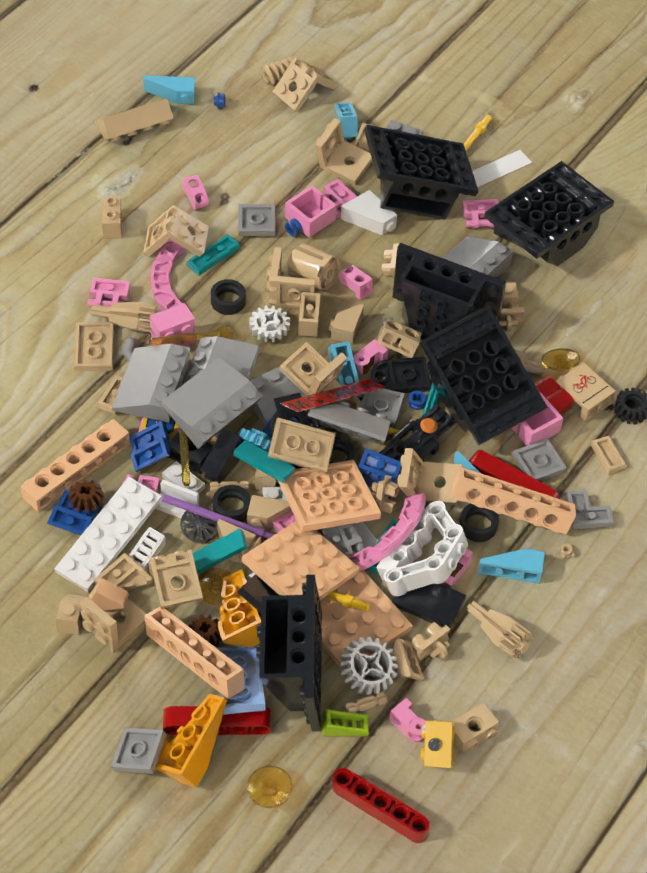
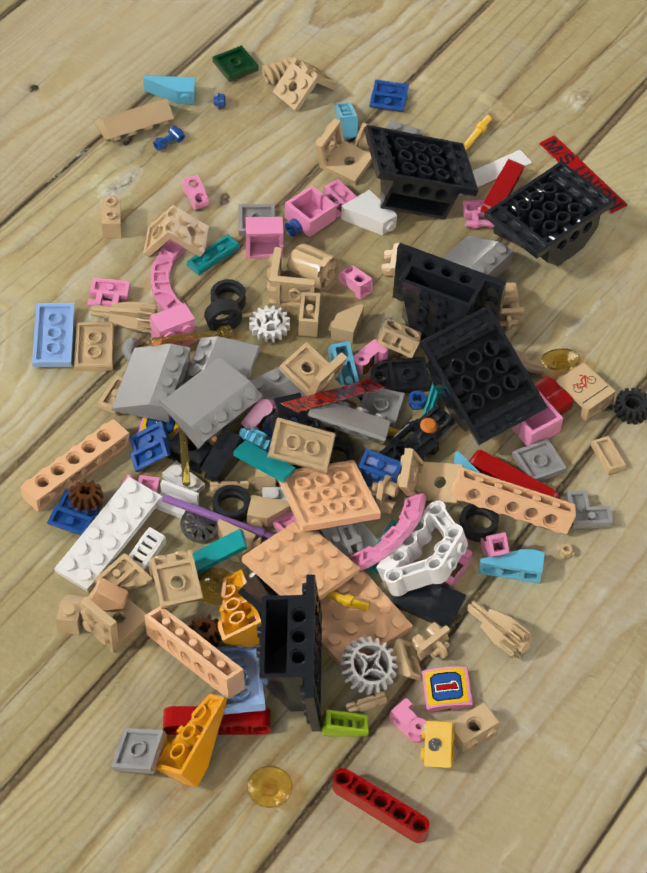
(53, 335): none -> light blue plate
(174, 134): none -> blue bar
(219, 307): none -> black tyre
(235, 63): none -> dark green plate
(258, 414): none -> bright pink leg
(263, 236): none -> bright pink piece
(389, 95): none -> blue slope
(447, 688): none -> slope
(495, 544): none -> bright pink leg
(504, 184): none -> red beam
(561, 152): none -> red sticker

